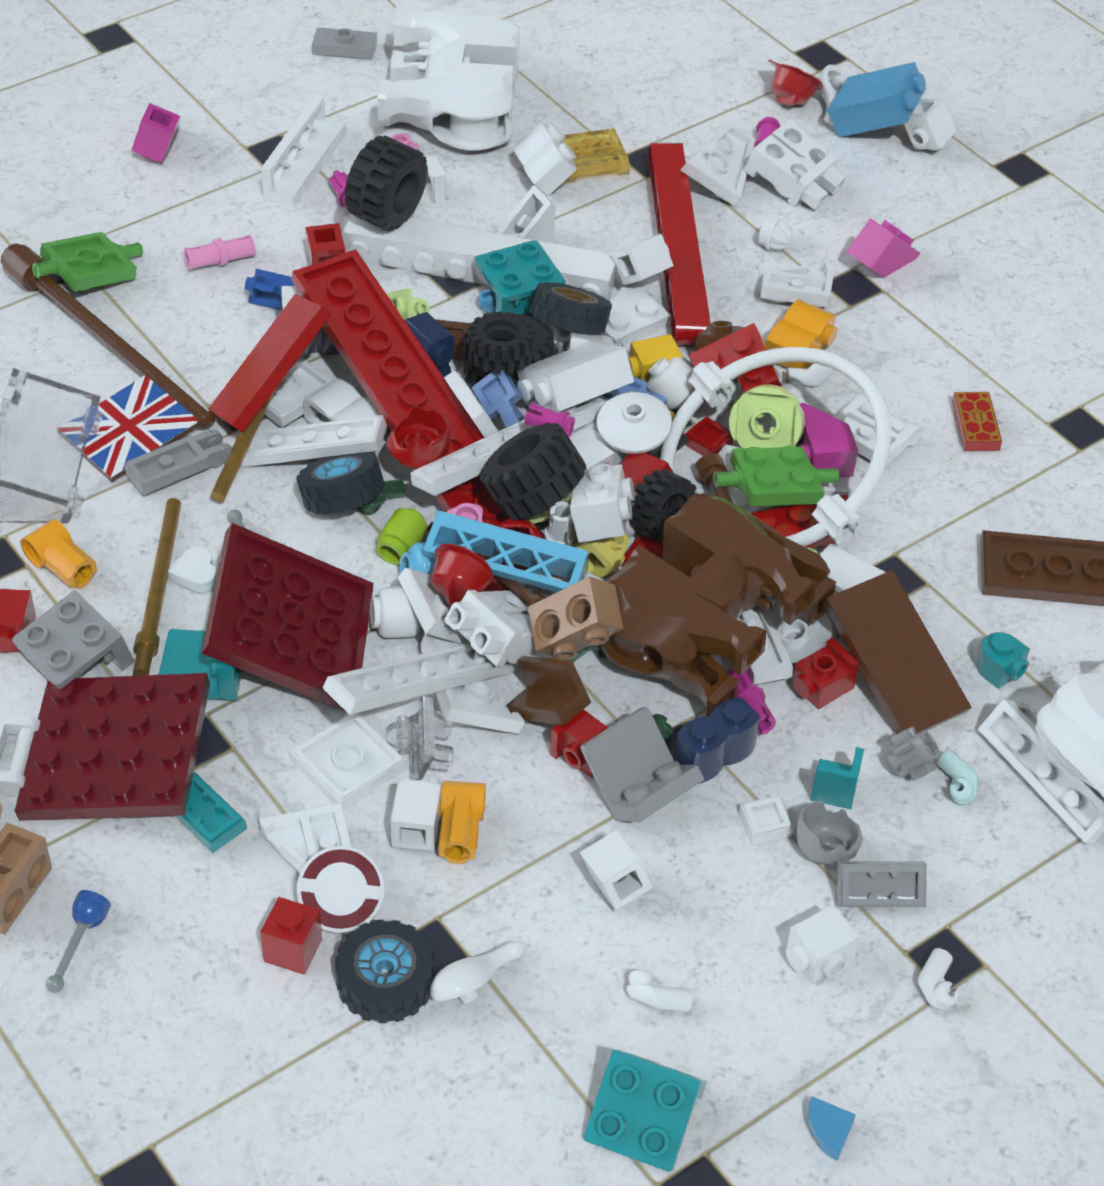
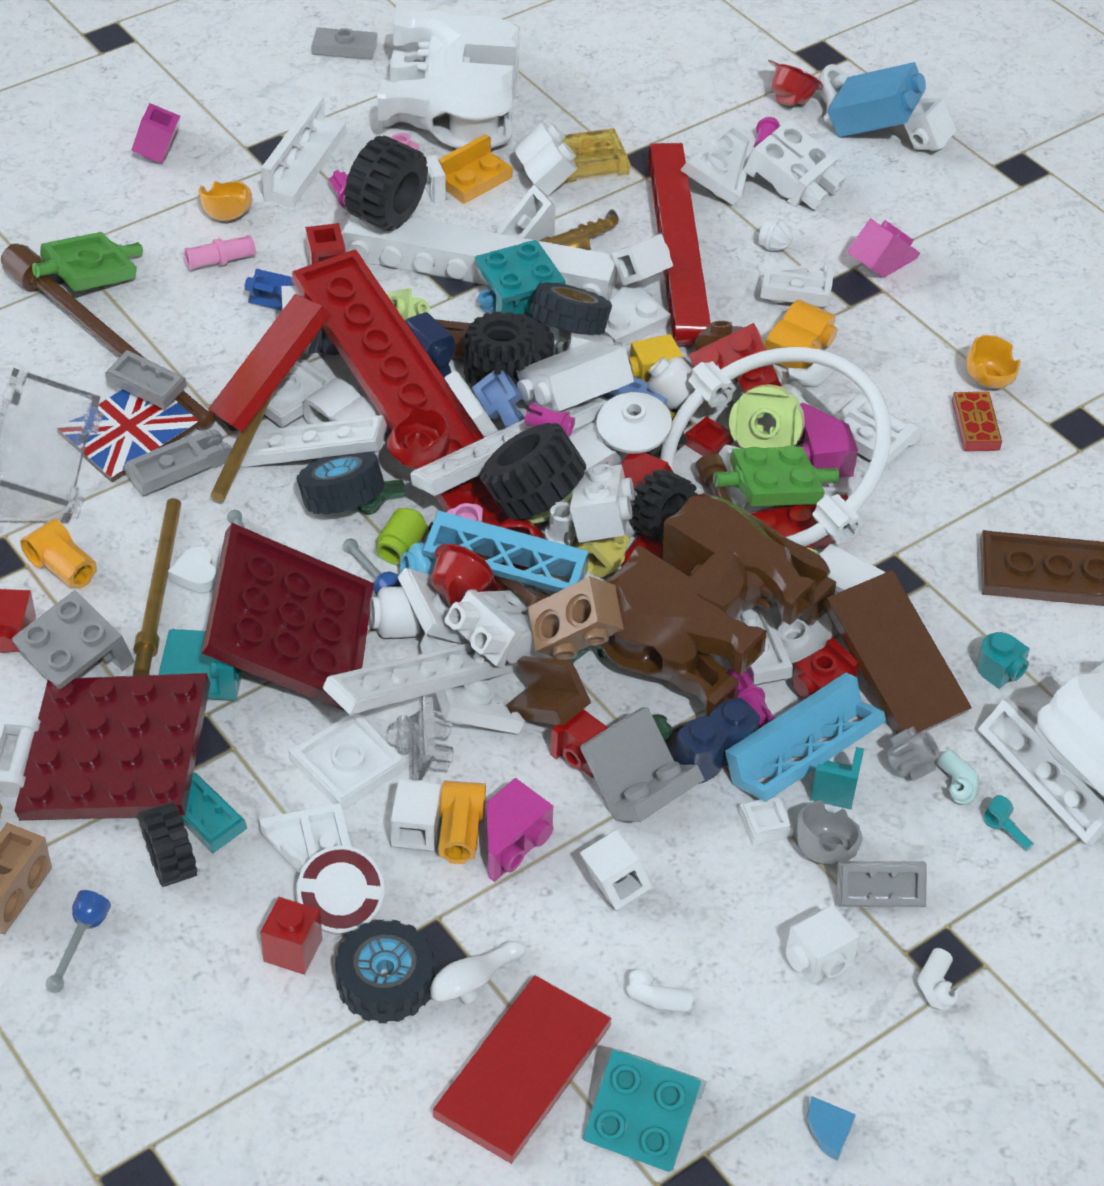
(146, 379): none -> light grey plate
(168, 844): none -> black tyre
(226, 200): none -> light orange hair
(382, 580): none -> hinge
(473, 170): none -> light orange bracket
(514, 825): none -> dark pink slope
(522, 1069): none -> red tile
(581, 236): none -> pearl gold piece
(796, 735): none -> medium azure fence
(992, 362): none -> light orange hair
(998, 816): none -> teal hand

